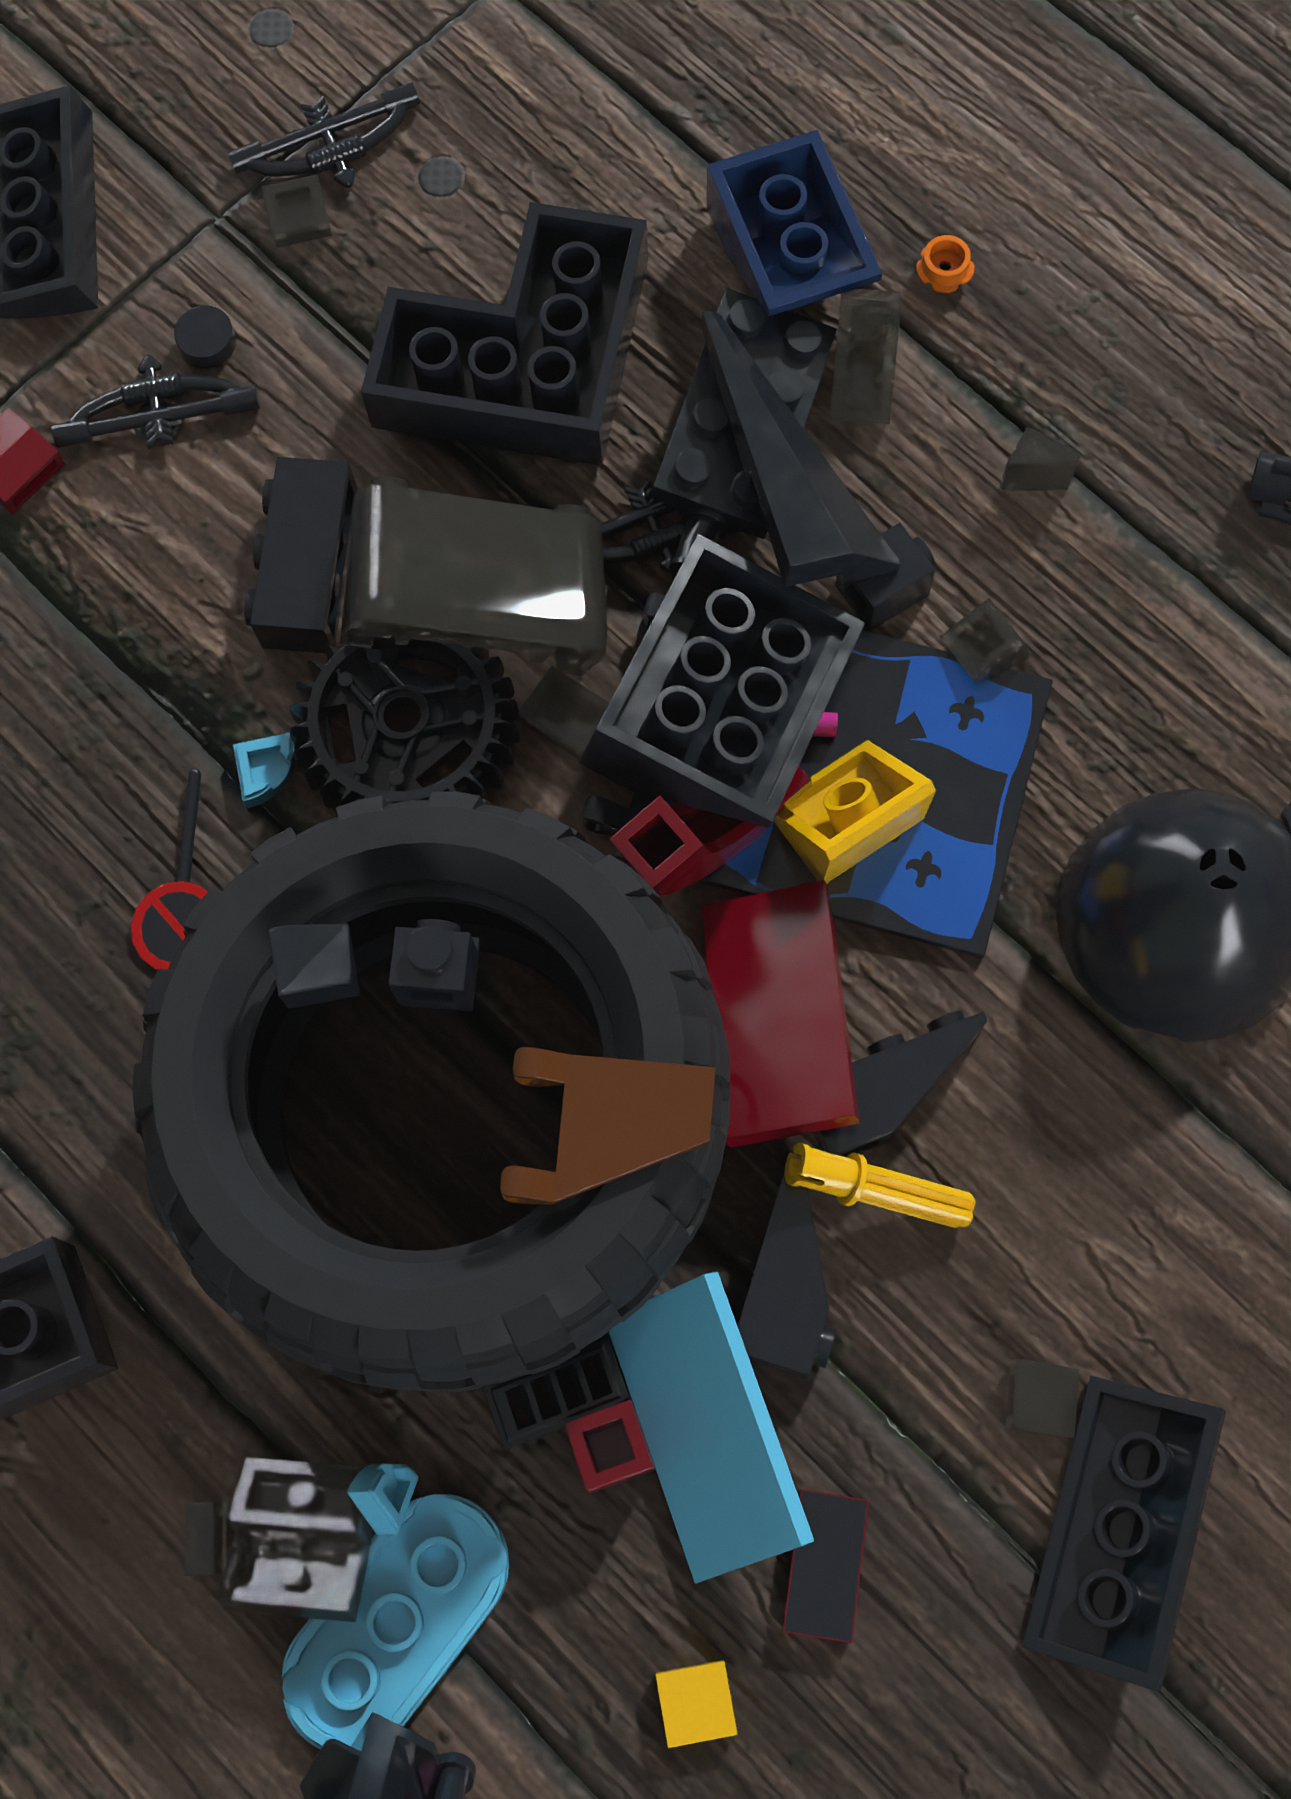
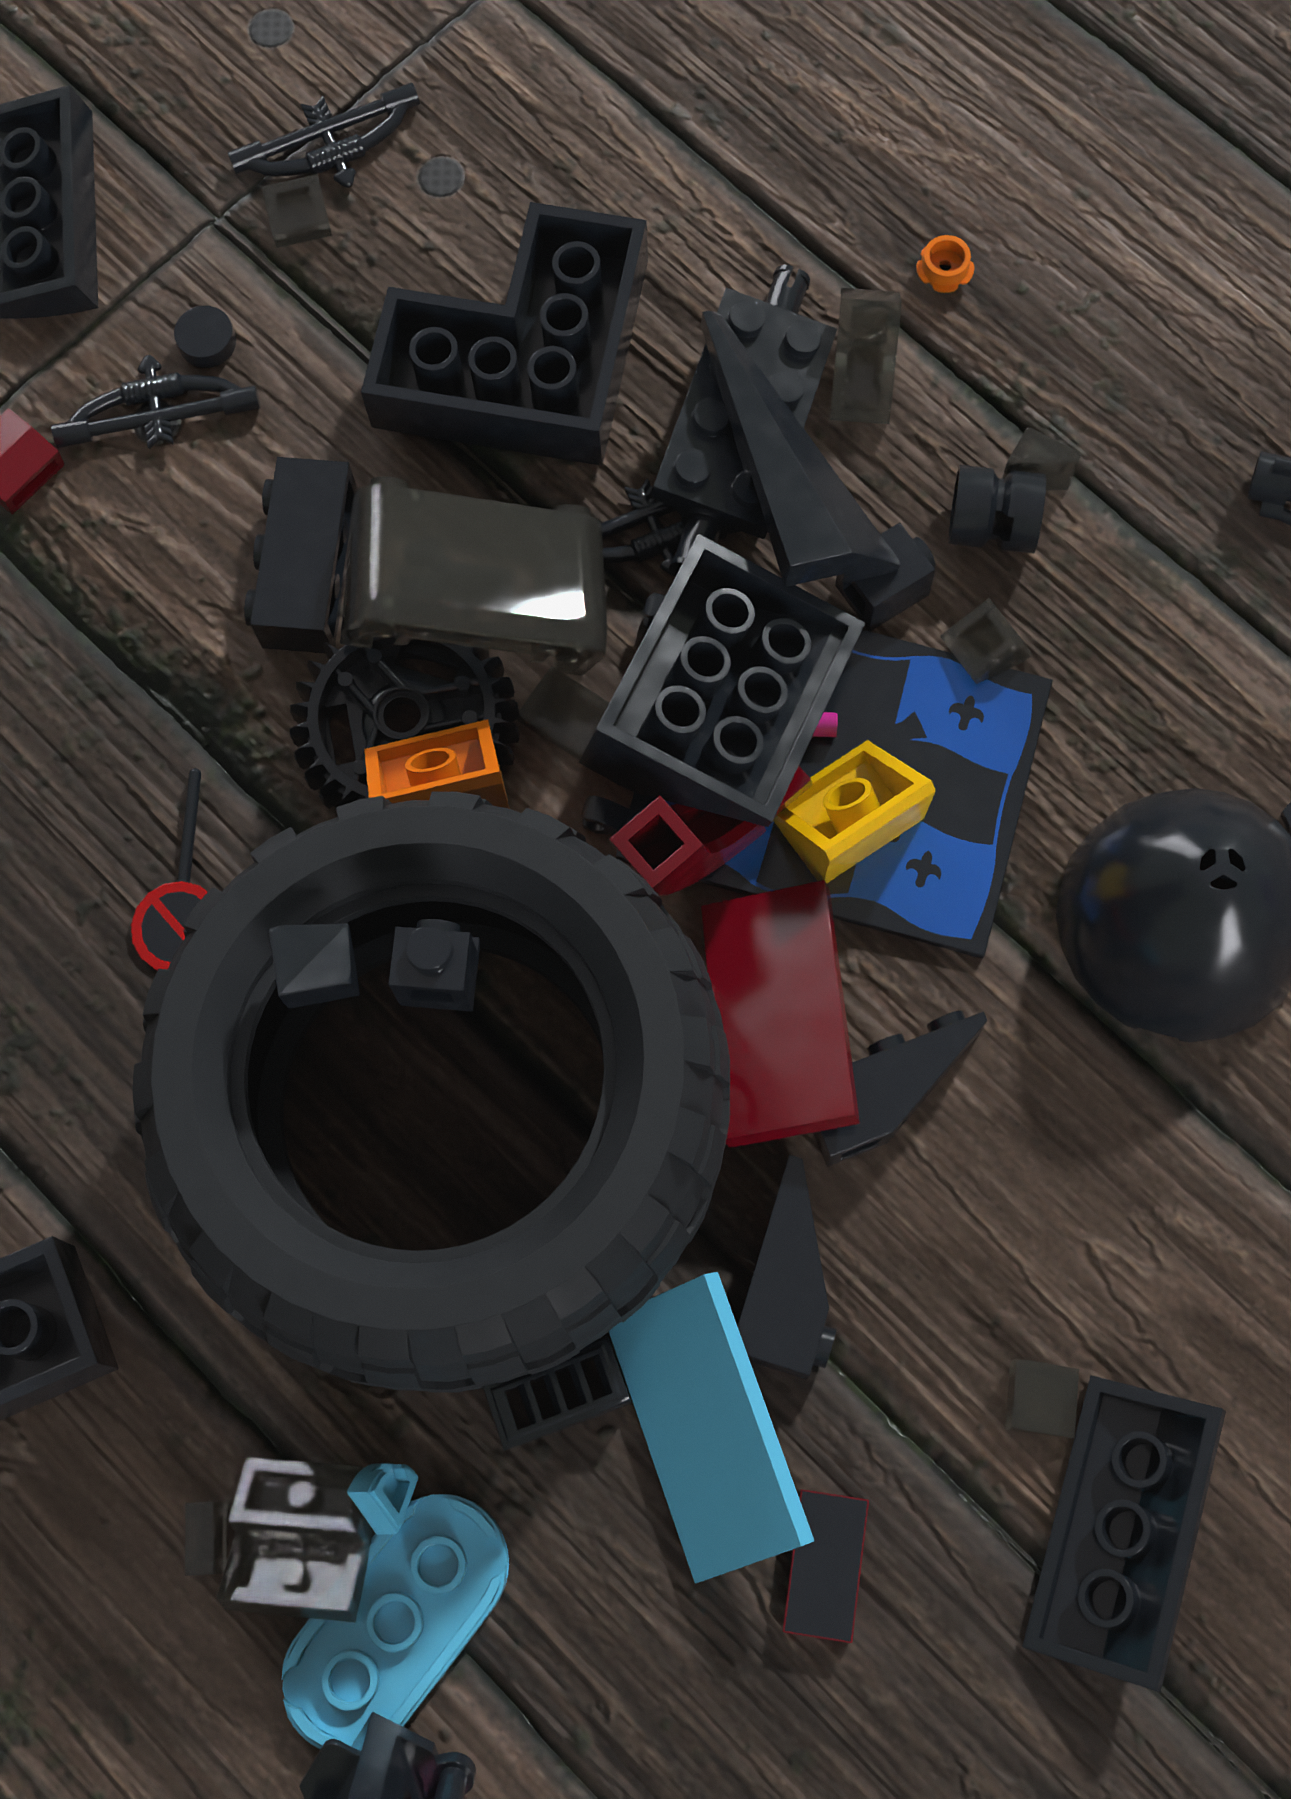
(263, 766): medium azure tile -> none
(440, 761): none -> orange slope
(609, 1446): dark red brick -> none
(612, 1120): reddish brown flag -> none
(696, 1703): yellow tile -> none
(789, 224): dark blue slope -> none
(855, 1181): yellow axle -> none
(997, 509): none -> black wheel

